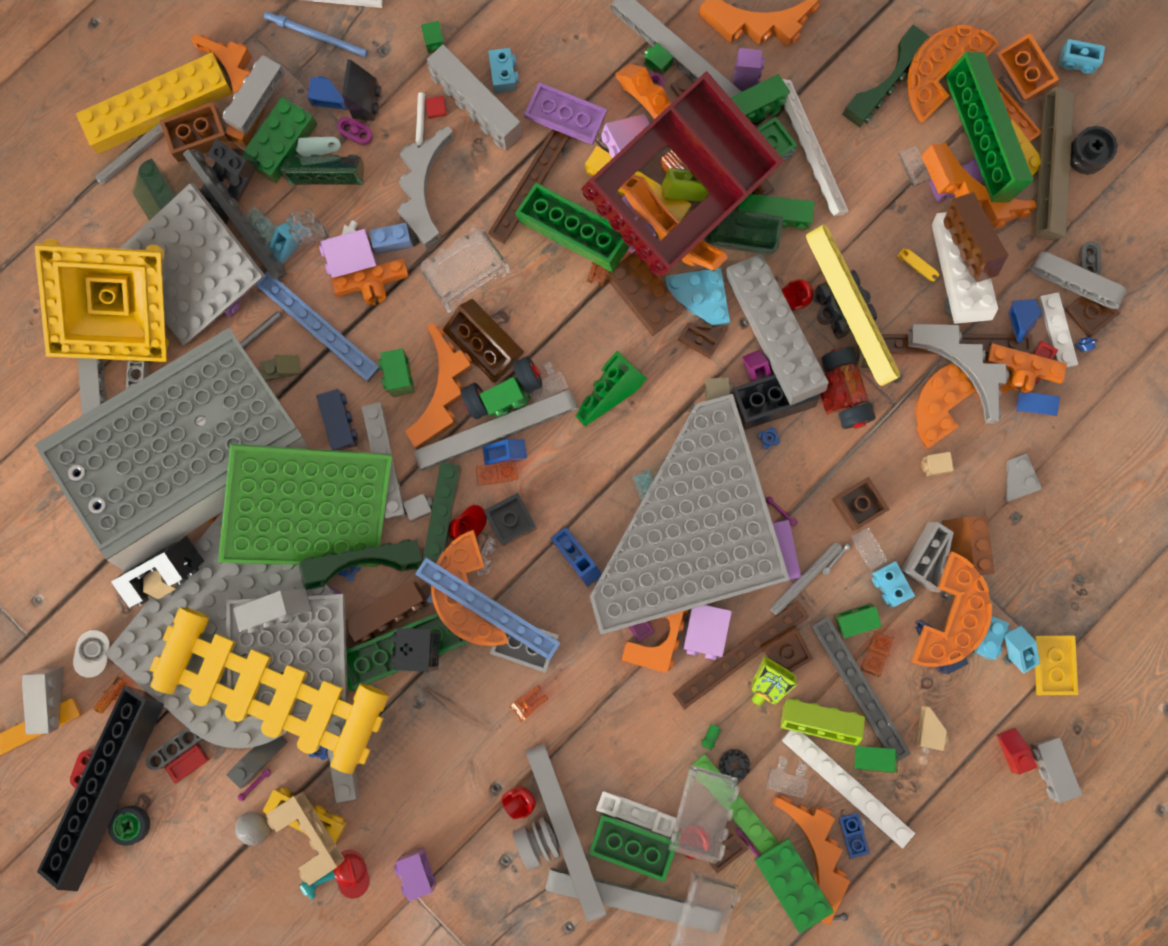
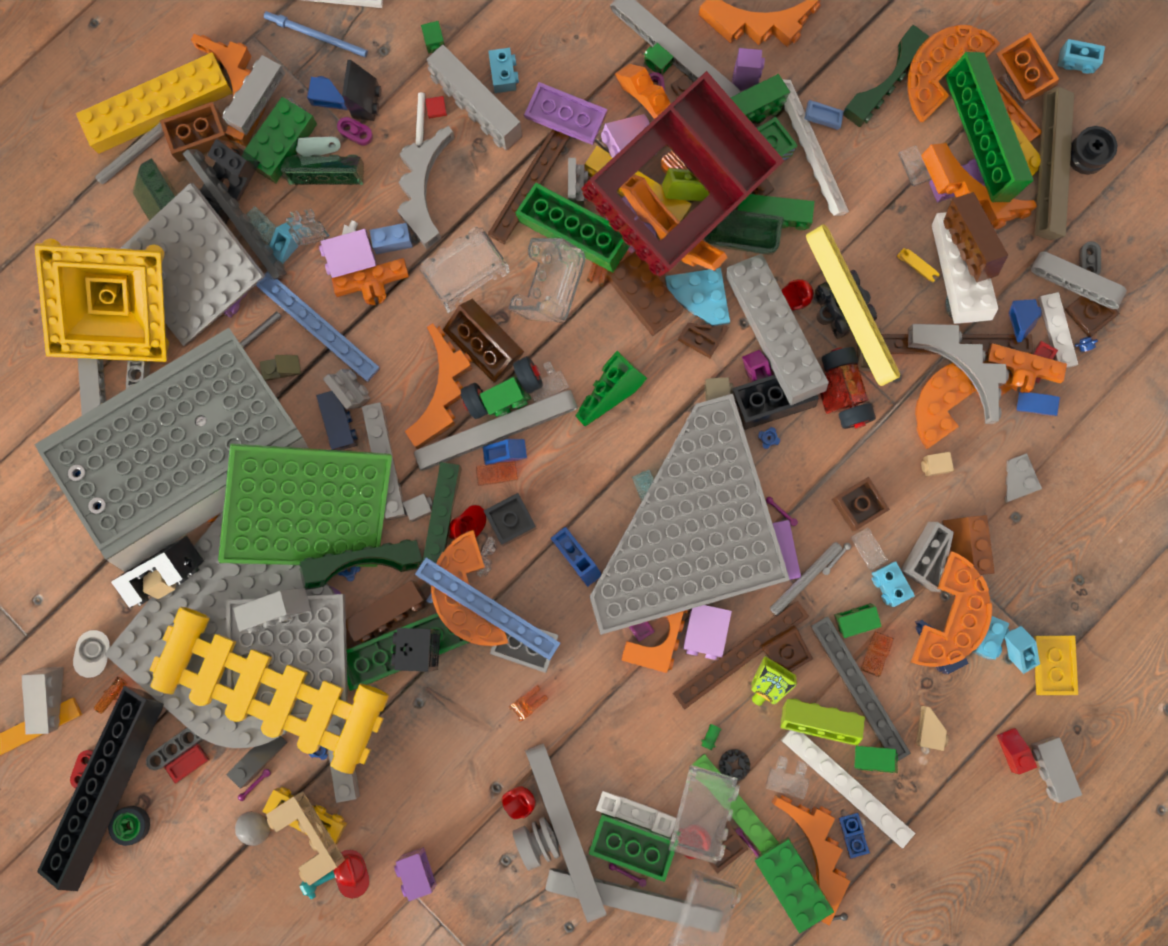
(347, 388): none -> light grey plate
(396, 372): green brick -> none
(553, 282): none -> clear windscreen
(576, 181): none -> light grey plate
(642, 882): none -> magenta hinge
(823, 114): none -> medium blue tile

